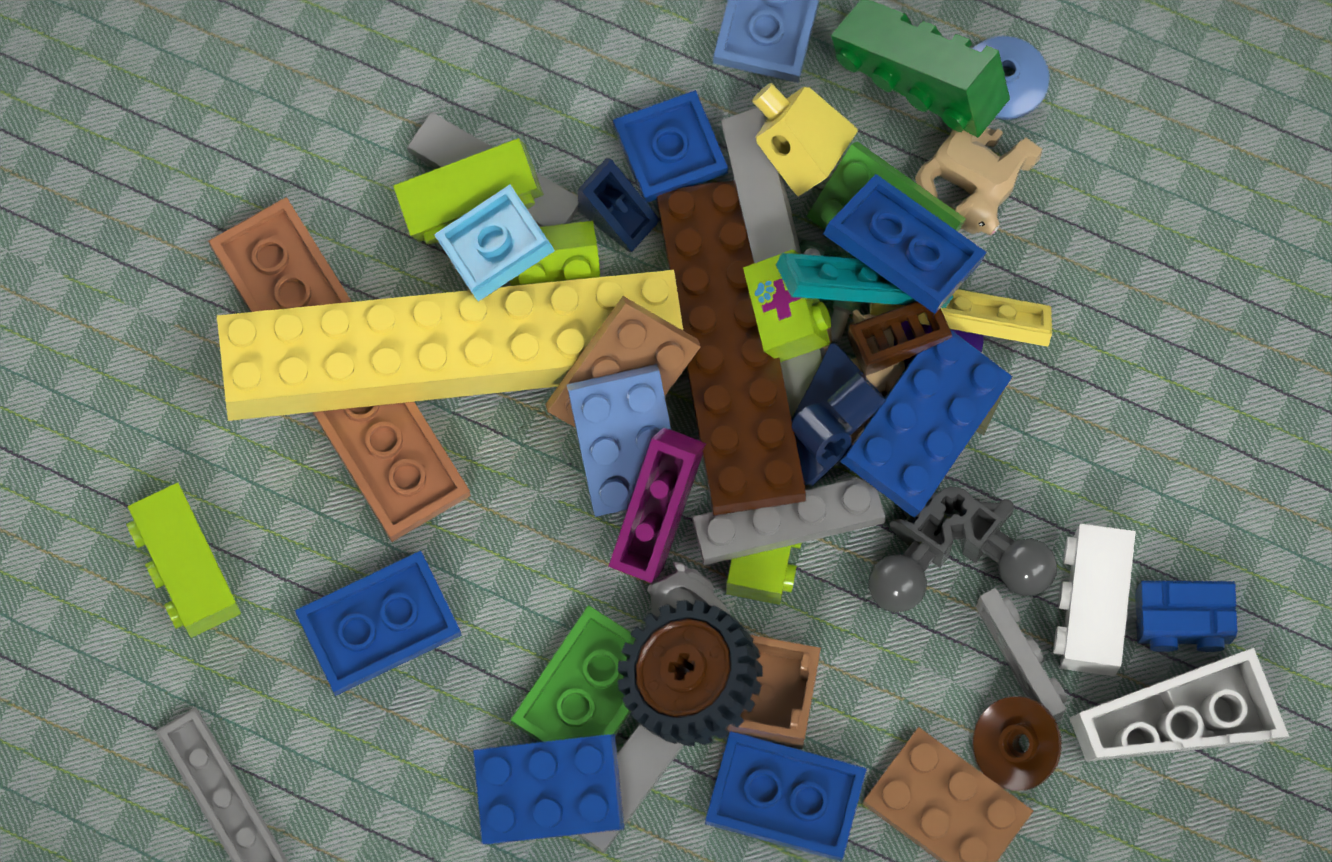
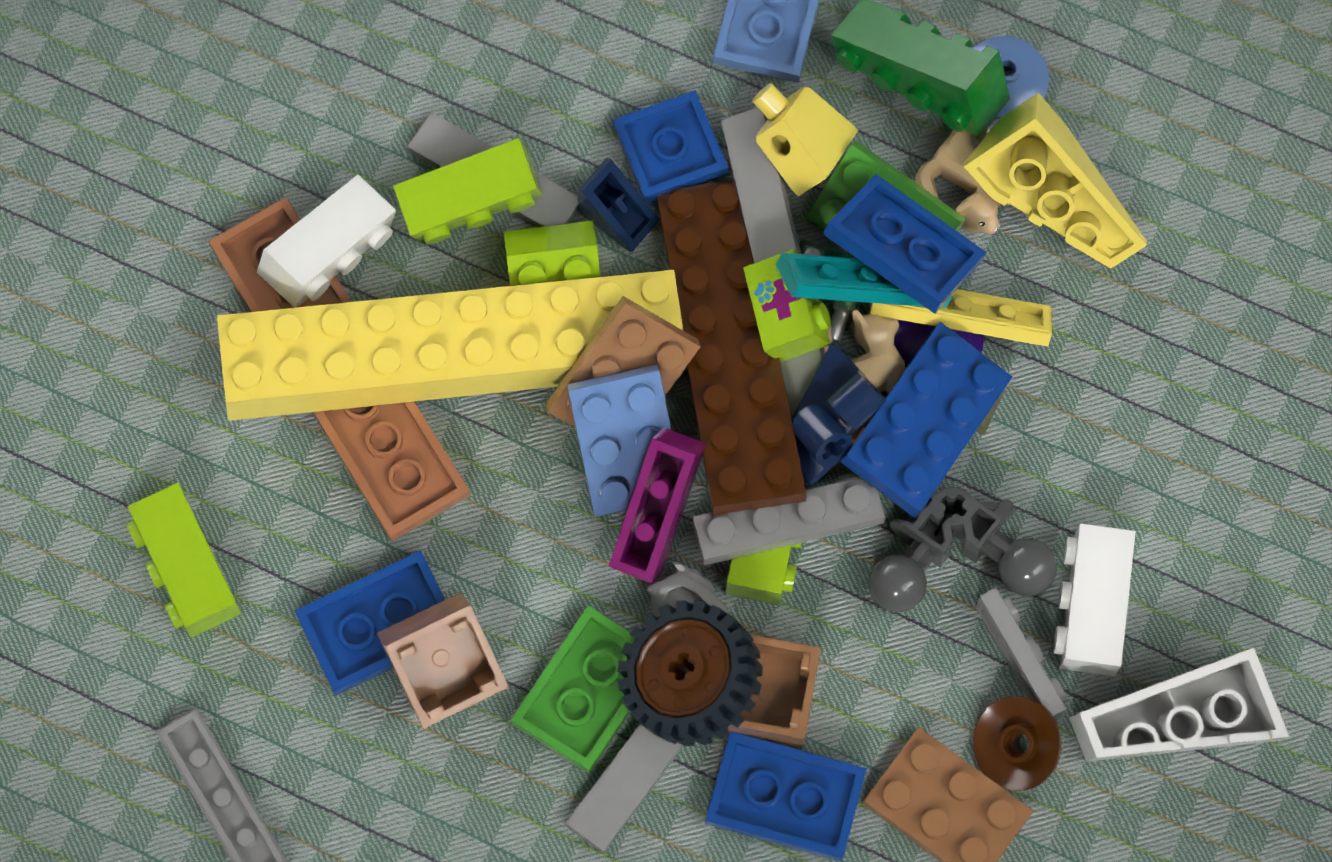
(327, 242): none -> white brick
(442, 660): none -> medium nougat container
(494, 242): medium azure plate -> none
(548, 789): blue plate -> none
(904, 349): reddish brown slope -> none
(1045, 173): none -> light yellow wedge
(1186, 614): blue brick -> none

